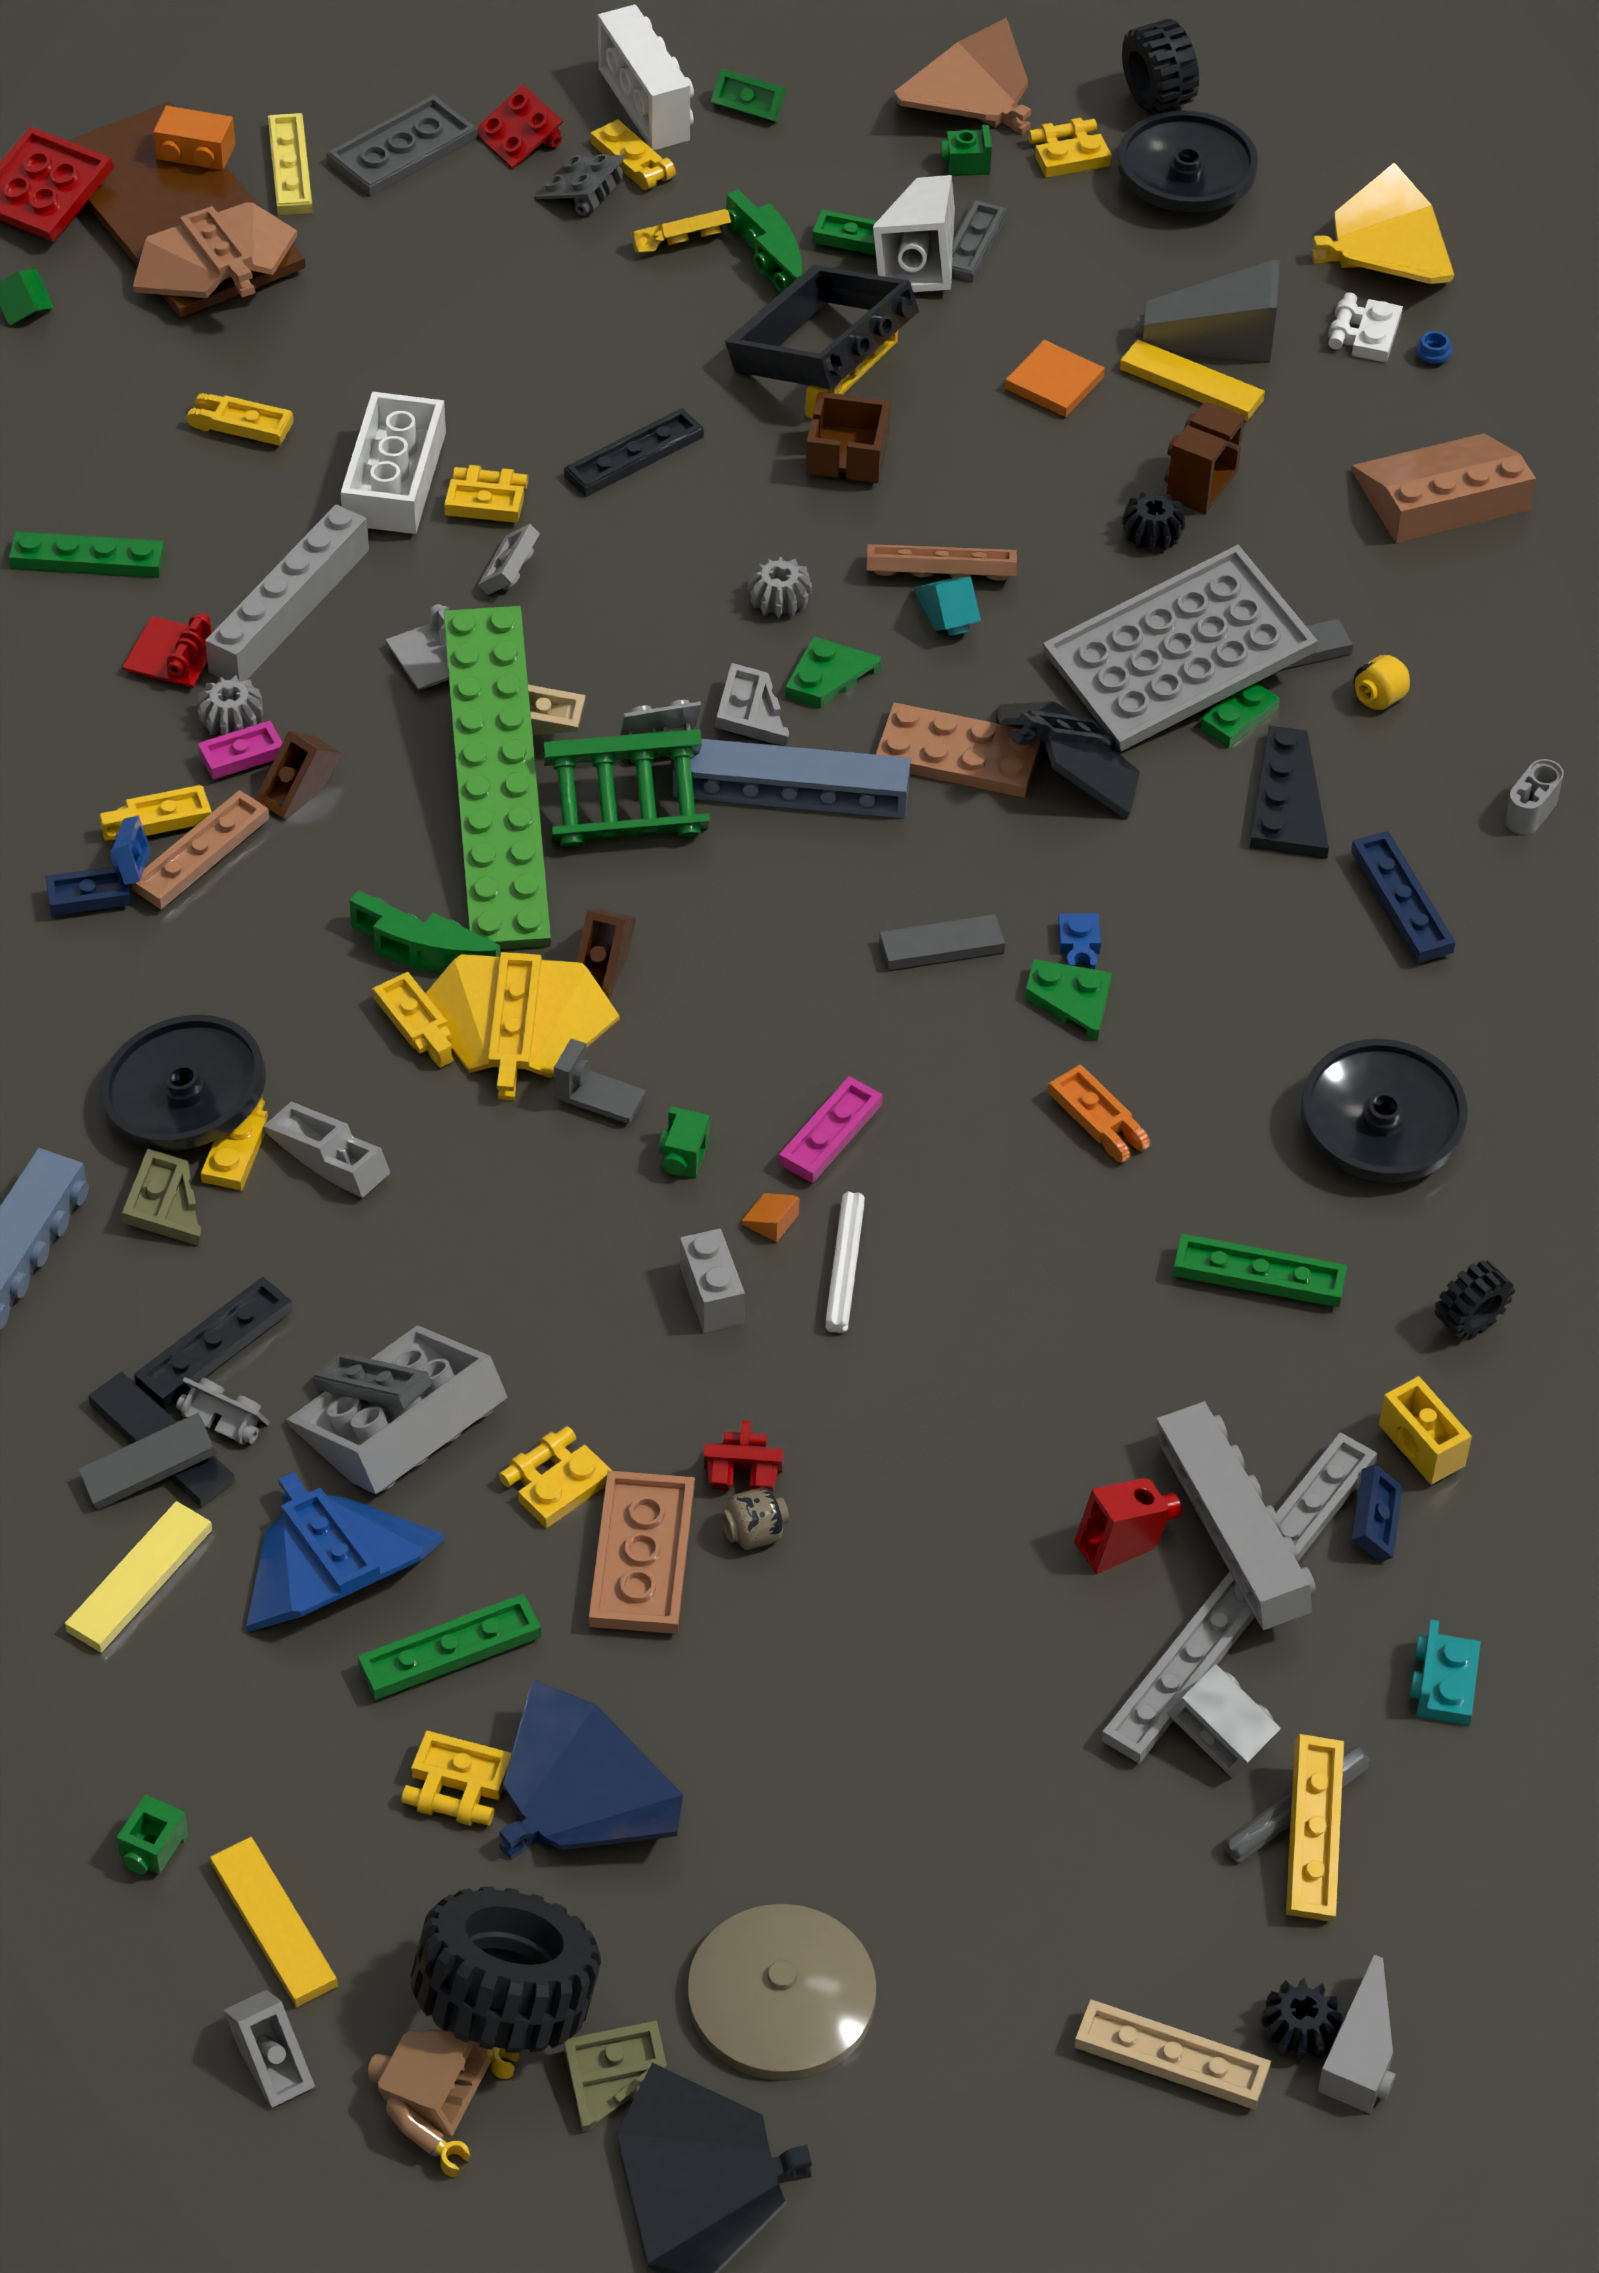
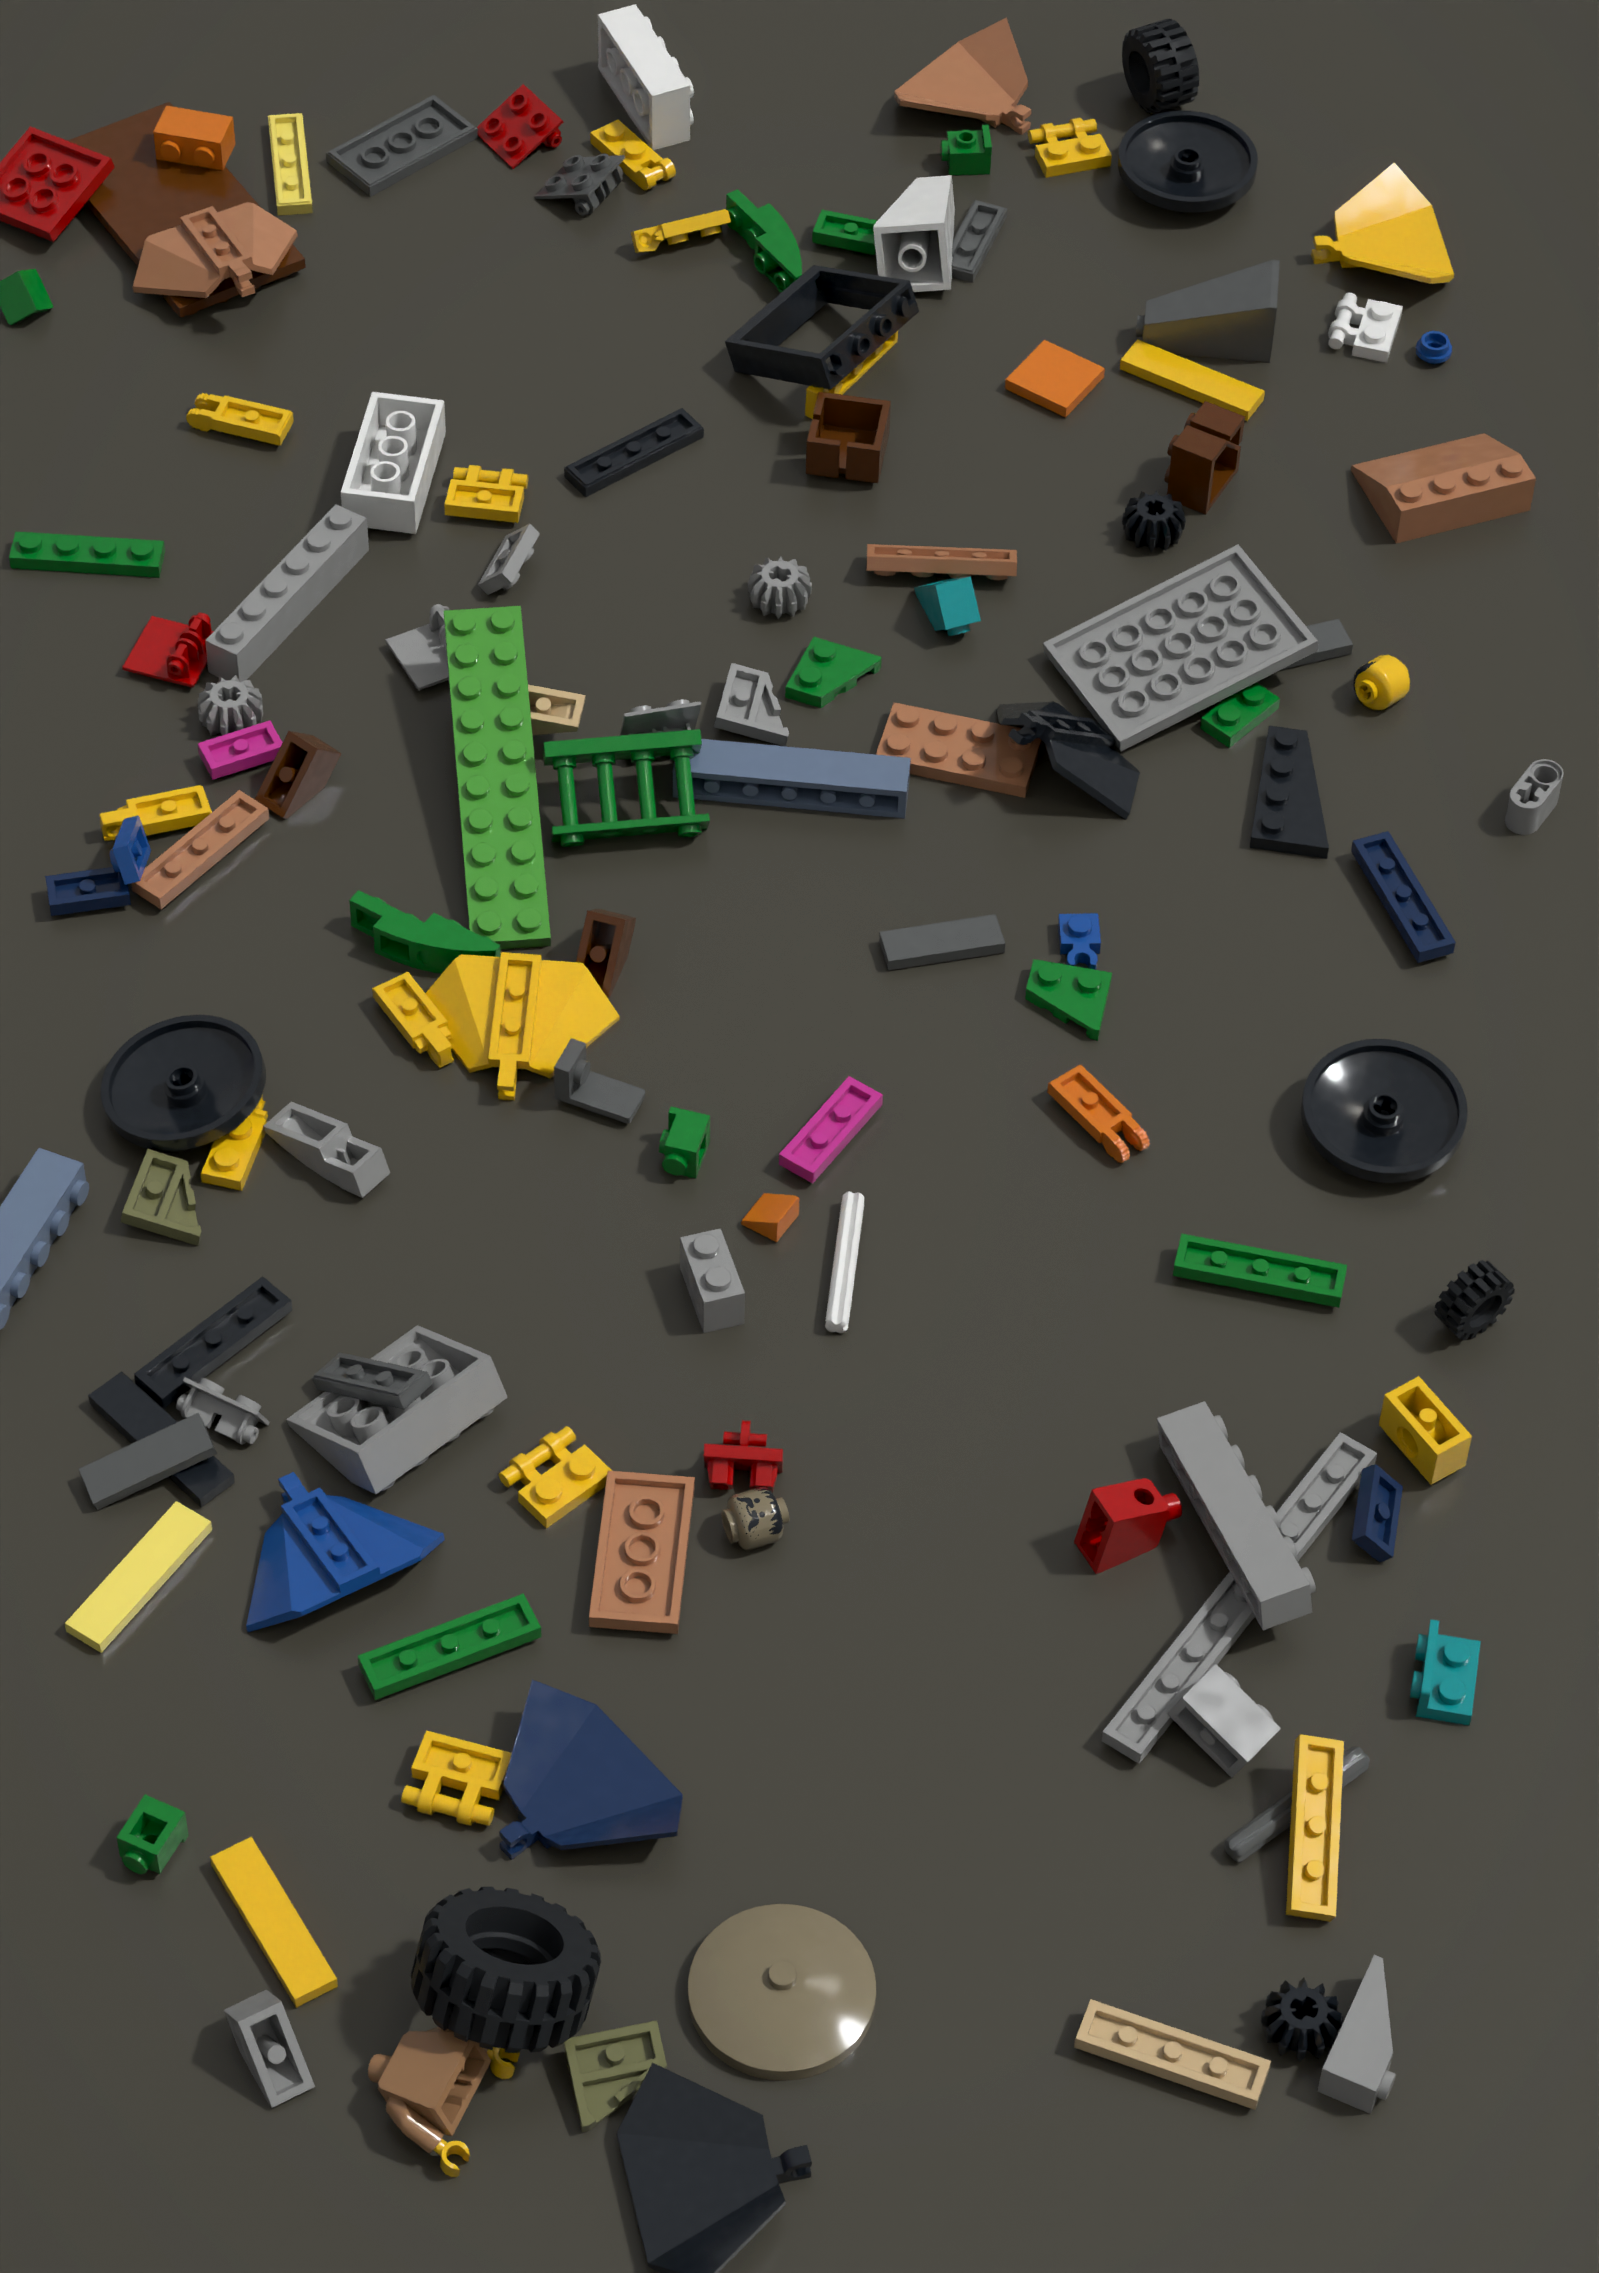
(748, 95): green plate -> none

